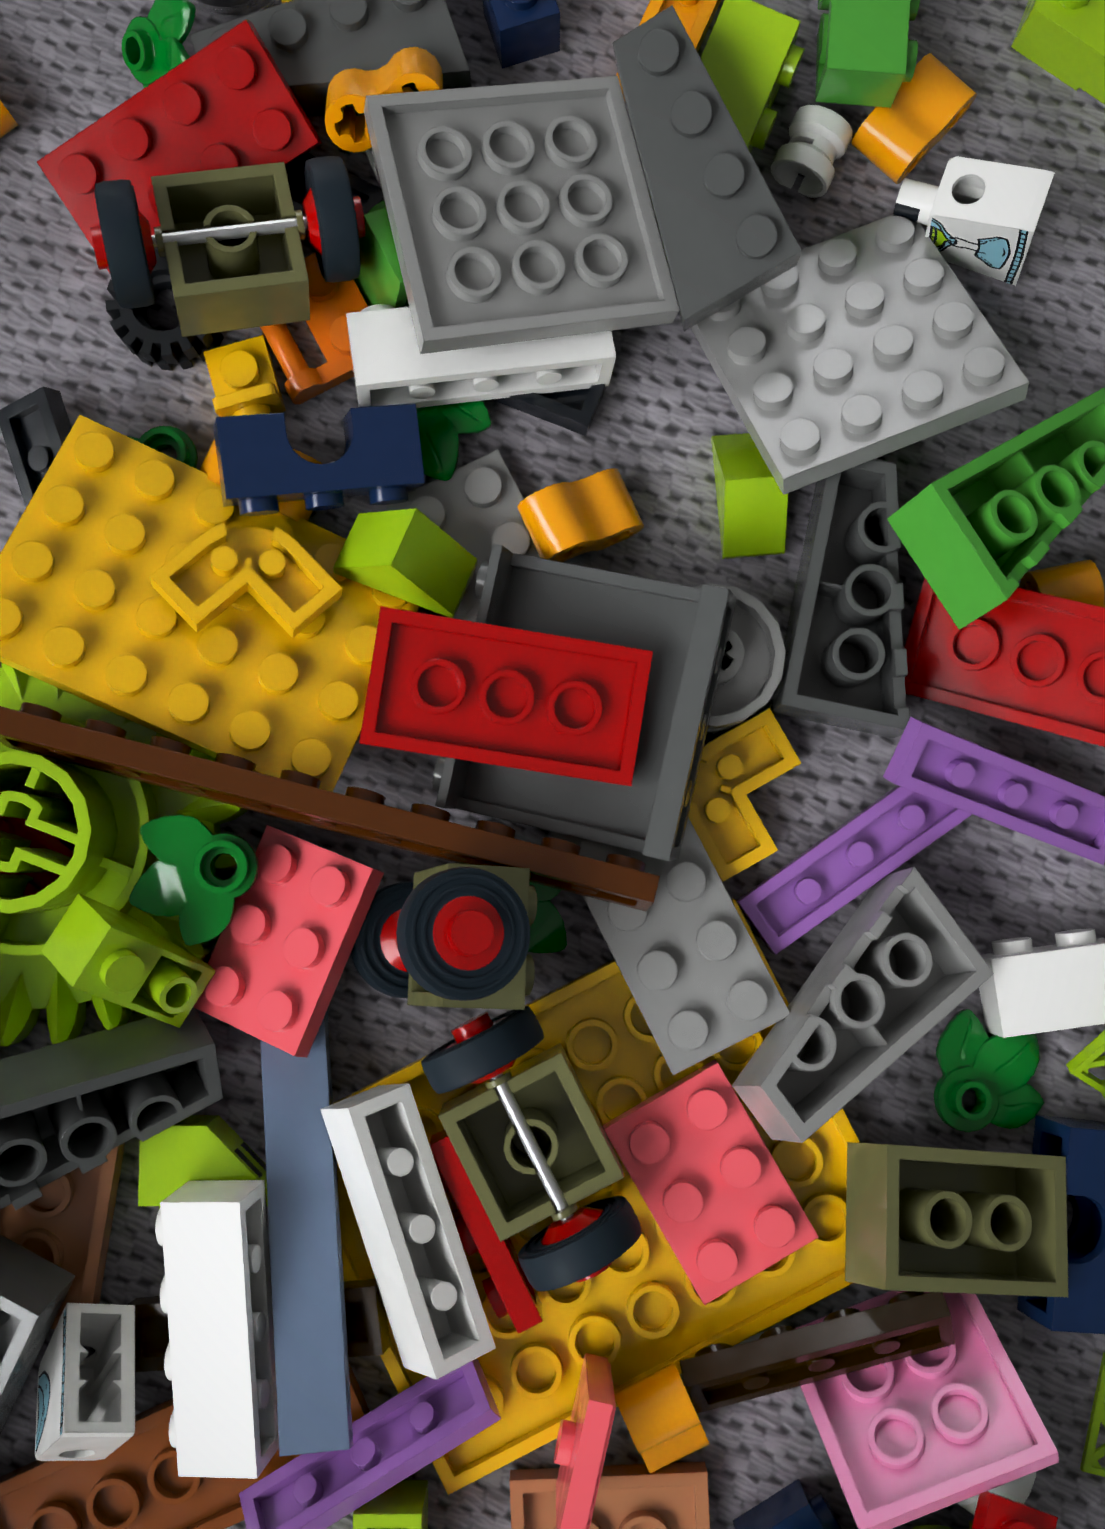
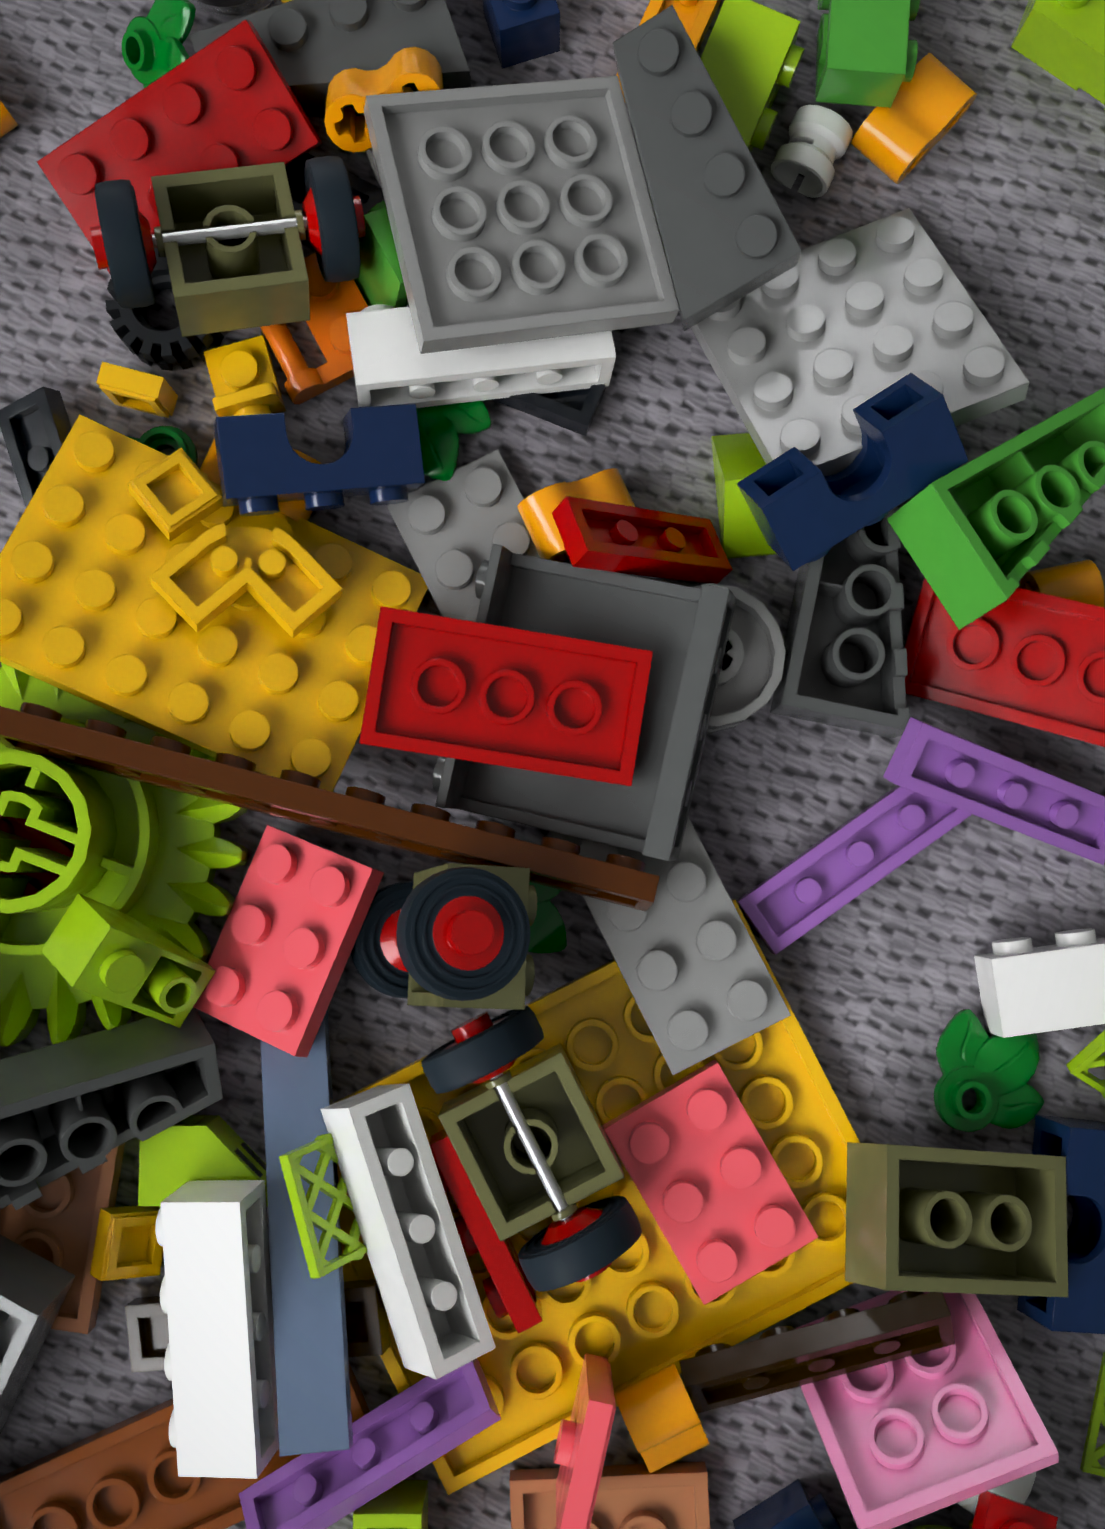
(88, 1401): white torso -> none
(126, 1244): none -> yellow tile
(137, 390): none -> yellow tile
(175, 494): none -> yellow tile
(186, 878): green plate -> none
(303, 1206): none -> lime window
(407, 559): lime slope -> none
(640, 541): none -> red plate
(726, 774): yellow plate -> none
(862, 1007): light grey wedge -> none
(905, 448): none -> dark blue arch
(979, 213): white torso -> none

